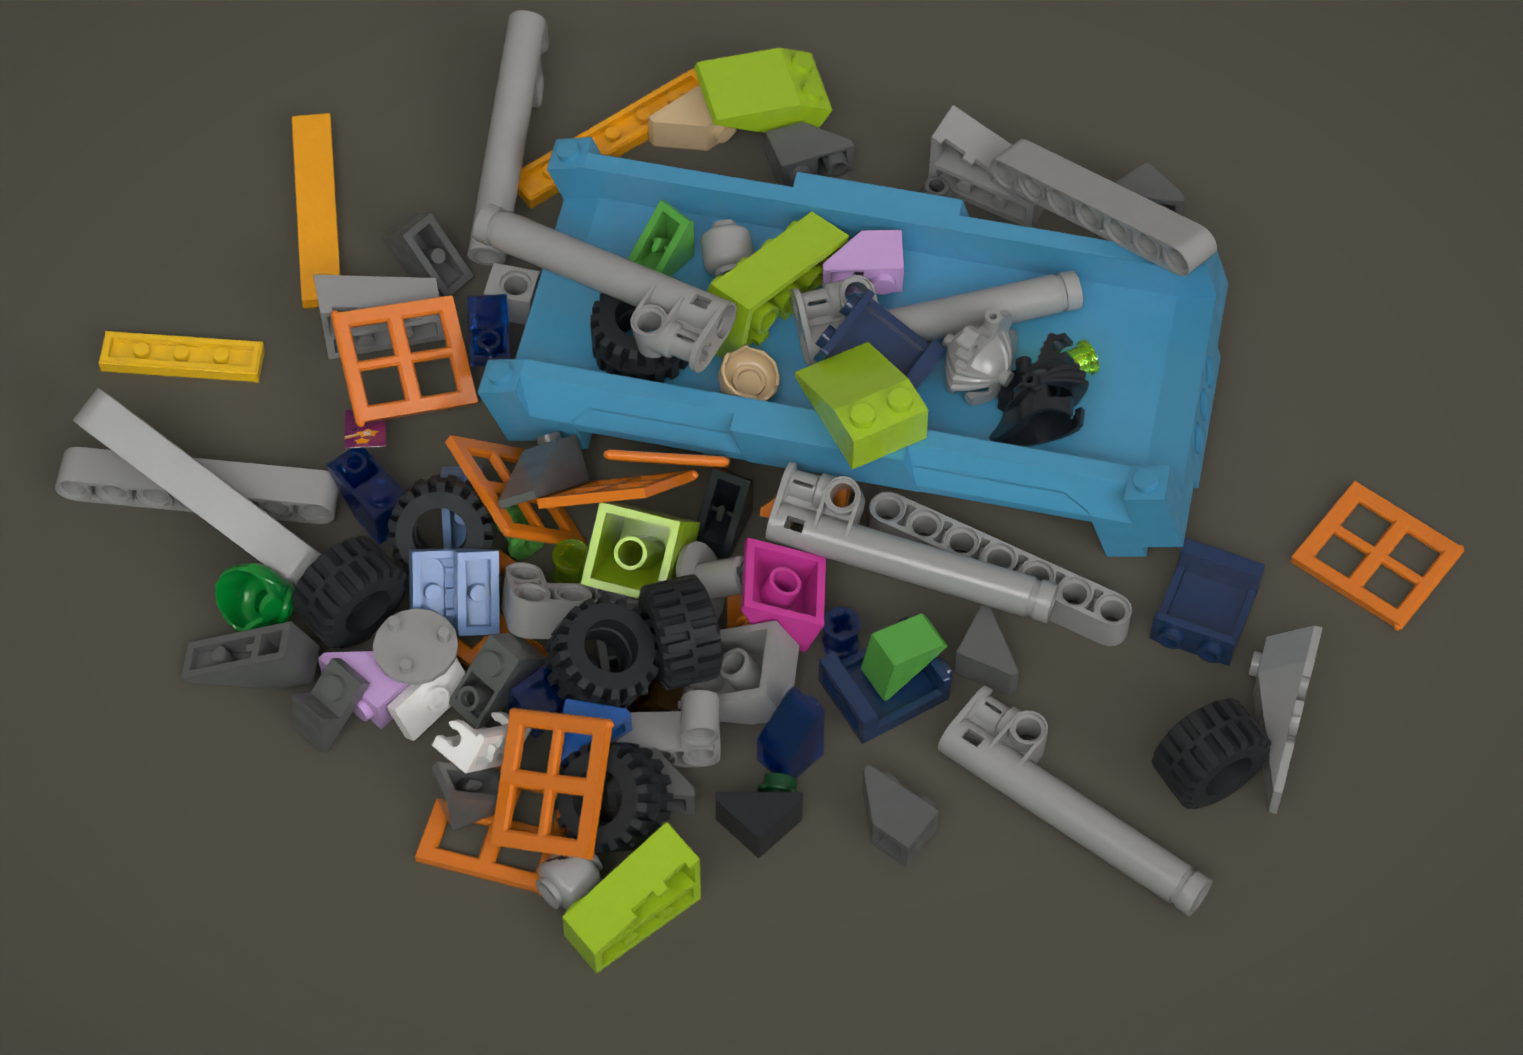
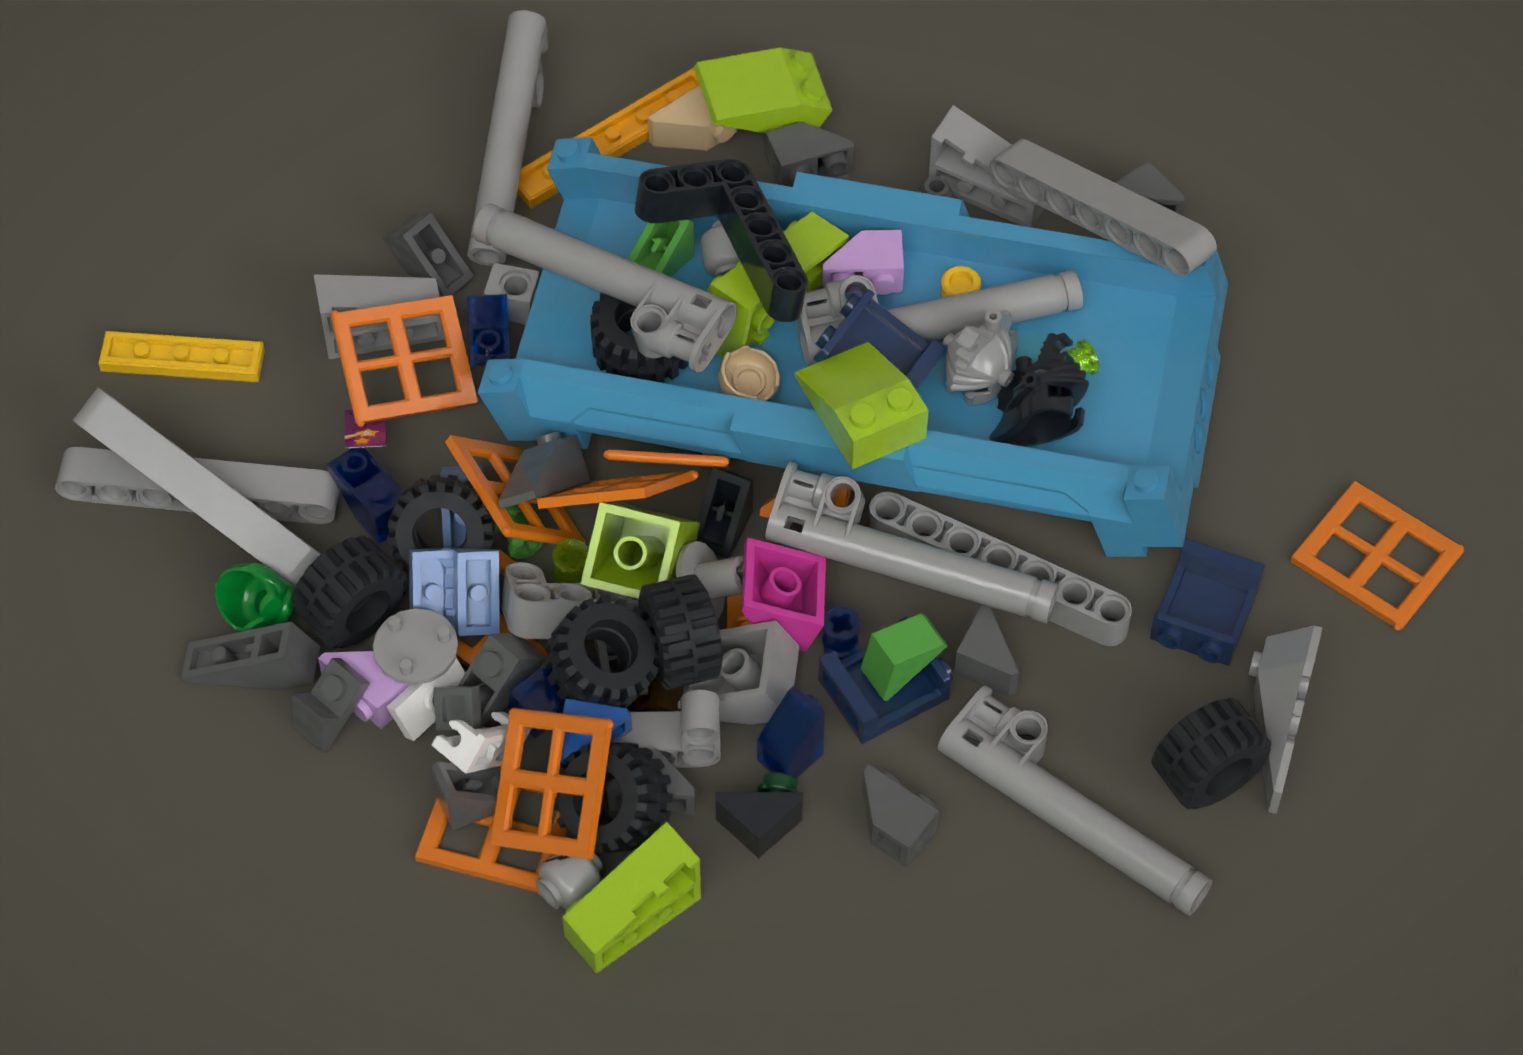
(315, 202): light orange tile -> none
(457, 704): none -> dark grey tile
(734, 195): none -> black beam
(959, 280): none -> yellow tile

